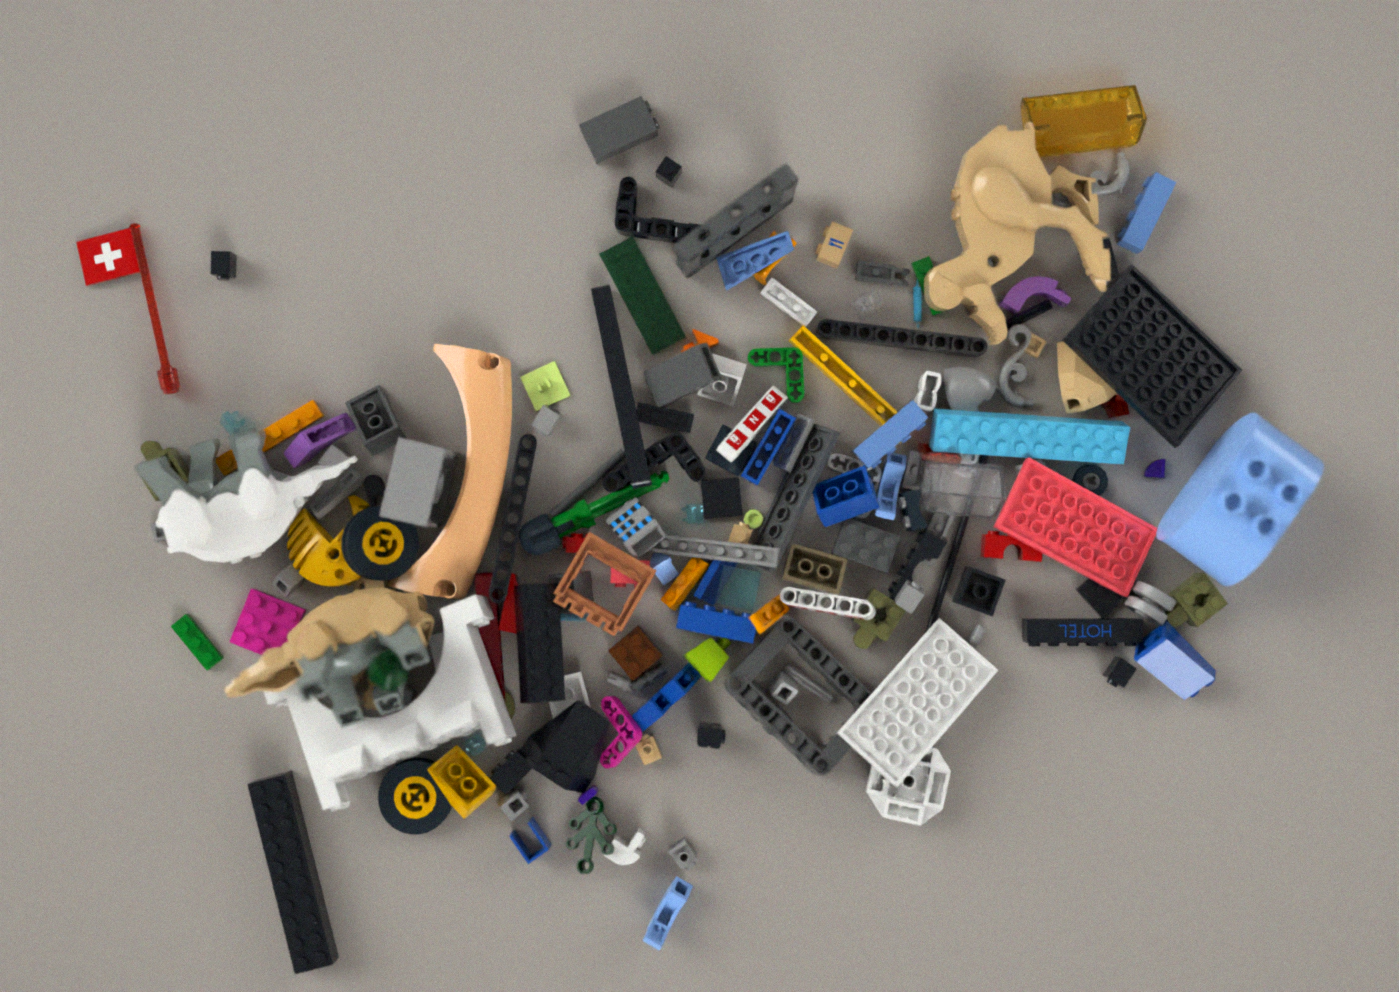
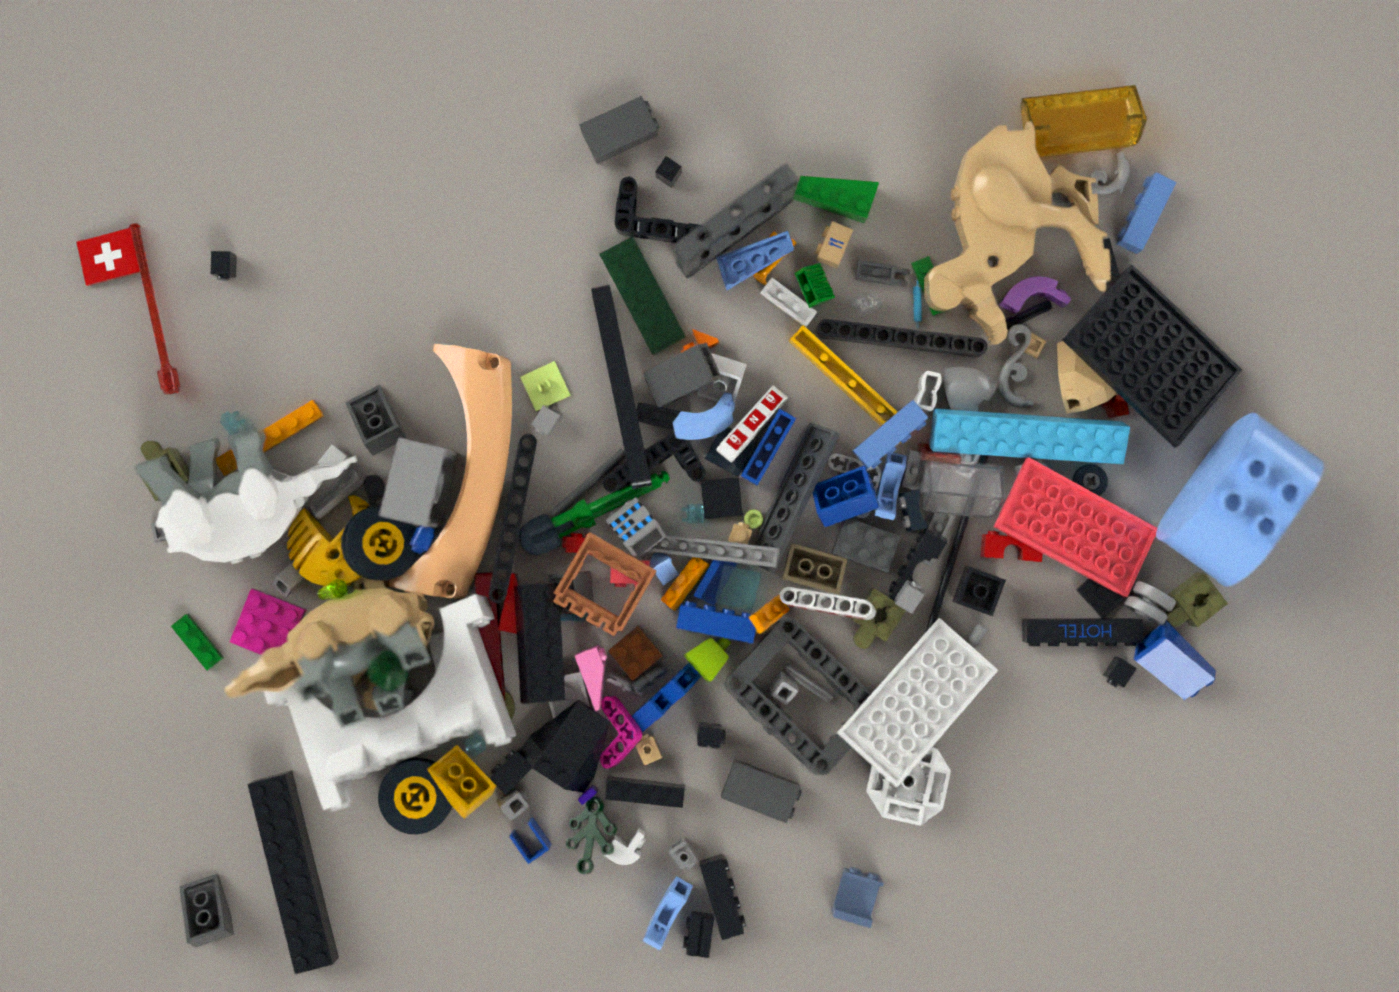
(205, 911): none -> dark grey slope
(317, 438): medium lavender arch -> none
(333, 590): none -> clear neon green cone
(422, 539): none -> blue brick
(592, 667): none -> bright pink slope
(645, 791): none -> black brick
(699, 935): none -> black brick
(705, 424): none -> light blue arch
(721, 896): none -> black brick
(761, 791): none -> dark grey brick
(784, 361): green beam -> none
(794, 443): light grey plate -> none
(814, 285): none -> green brick
(839, 196): none -> green wedge
(856, 896): none -> sand blue panel
(1155, 469): dark purple tile -> none

